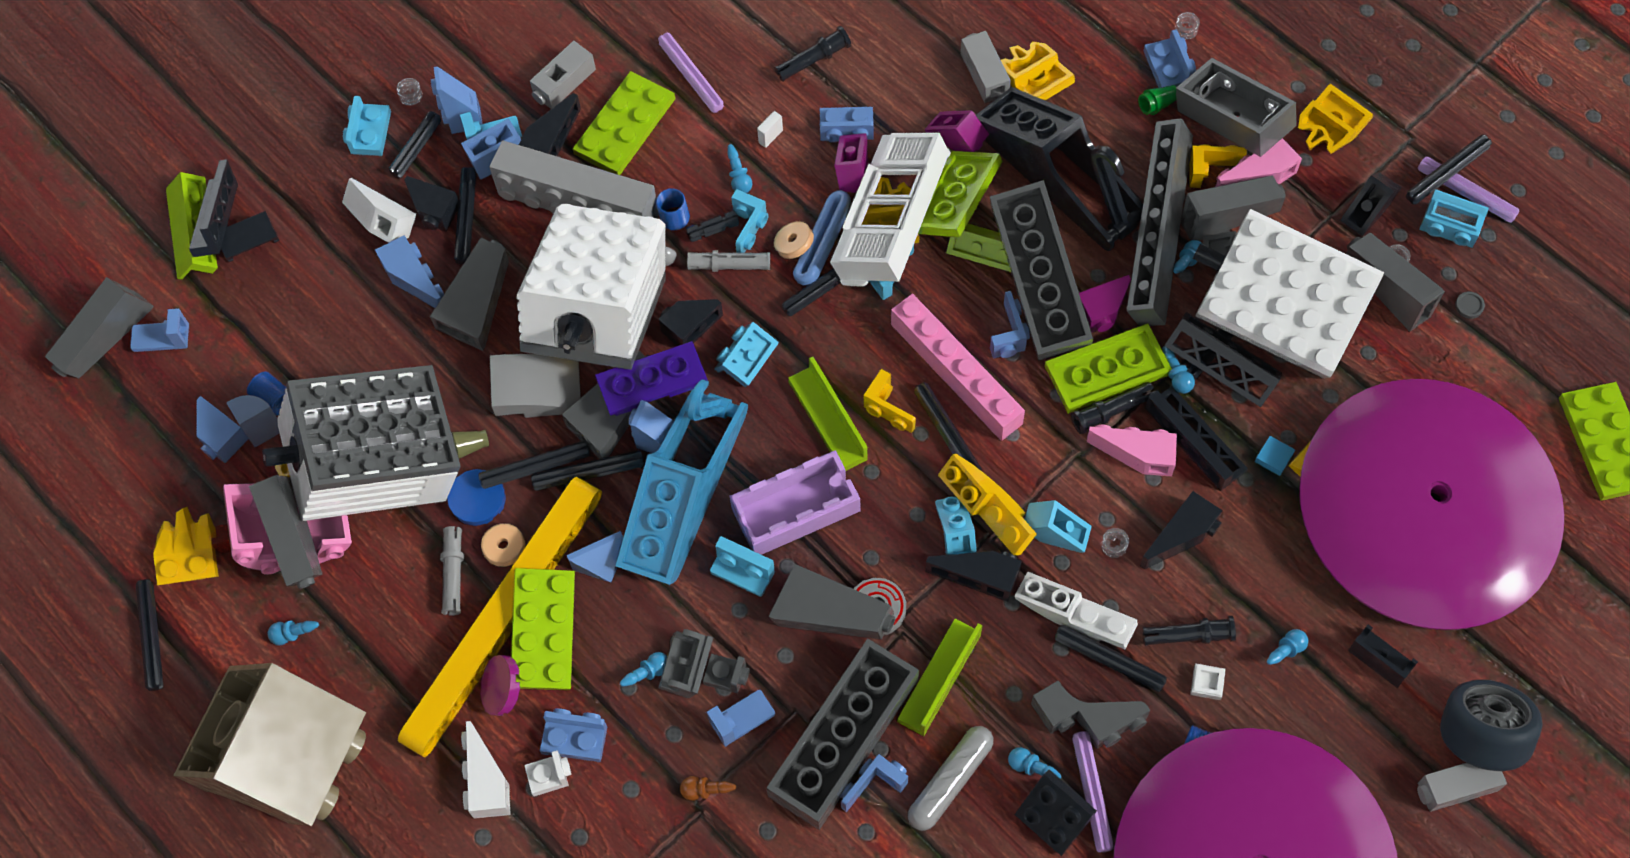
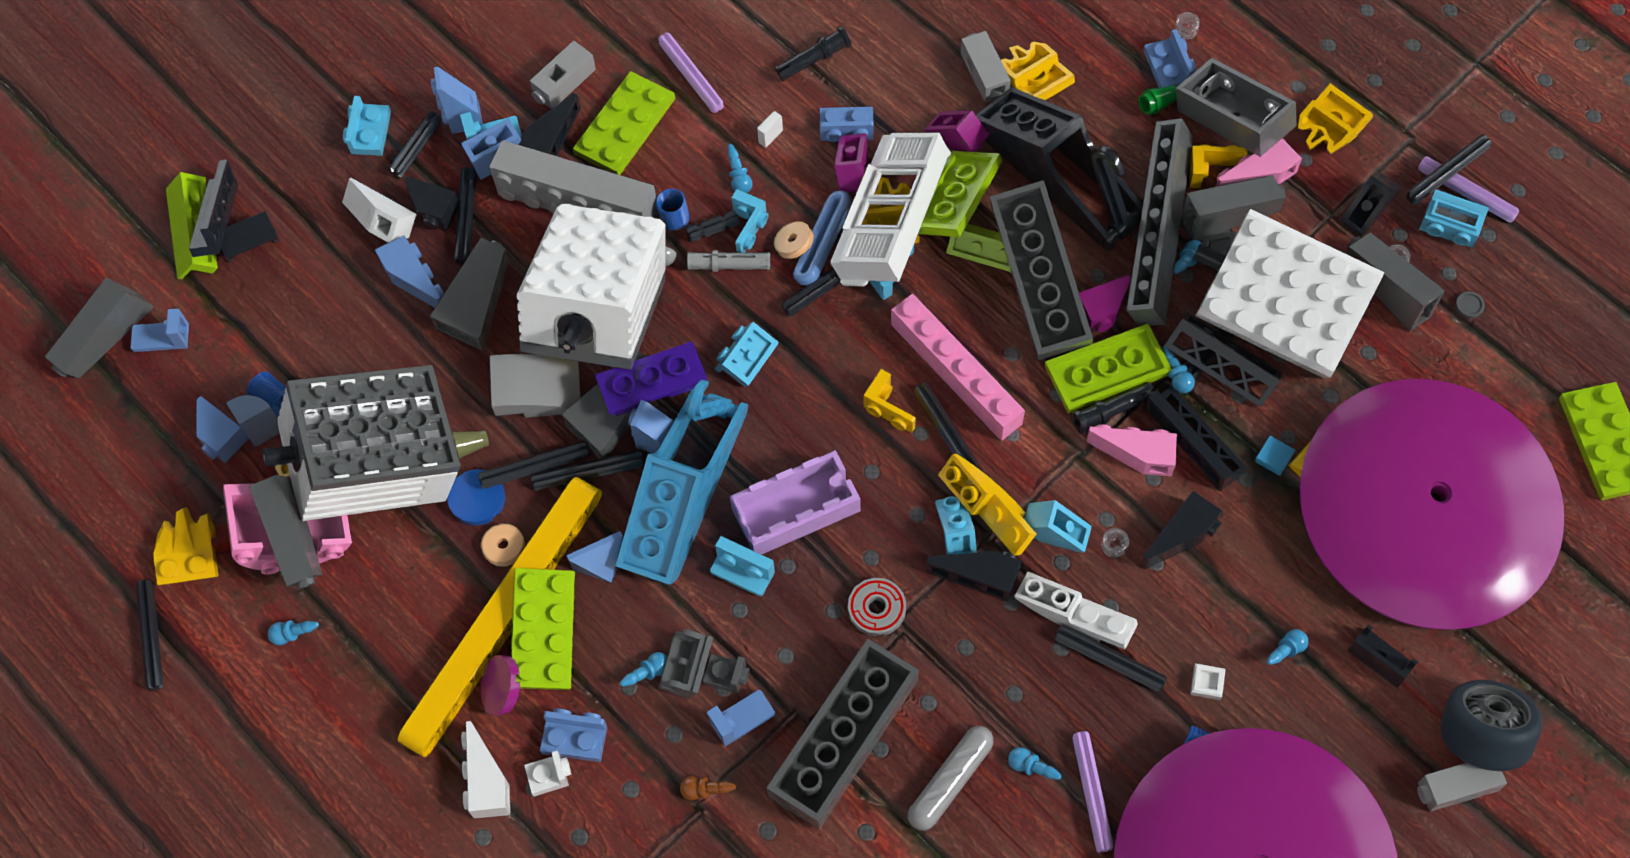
(273, 743): brick -> none
(406, 84): clear bush -> none
(451, 561): light grey pin -> none
(689, 319): black slope -> none
(829, 415): lime panel -> none
(829, 607): dark grey slope -> none
(890, 772): medium blue bracket -> none
(939, 676): lime panel -> none
(1010, 343): medium blue bracket -> none
(1055, 812): black plate -> none
(1101, 720): dark grey arch -> none
(1204, 630): black pin -> none

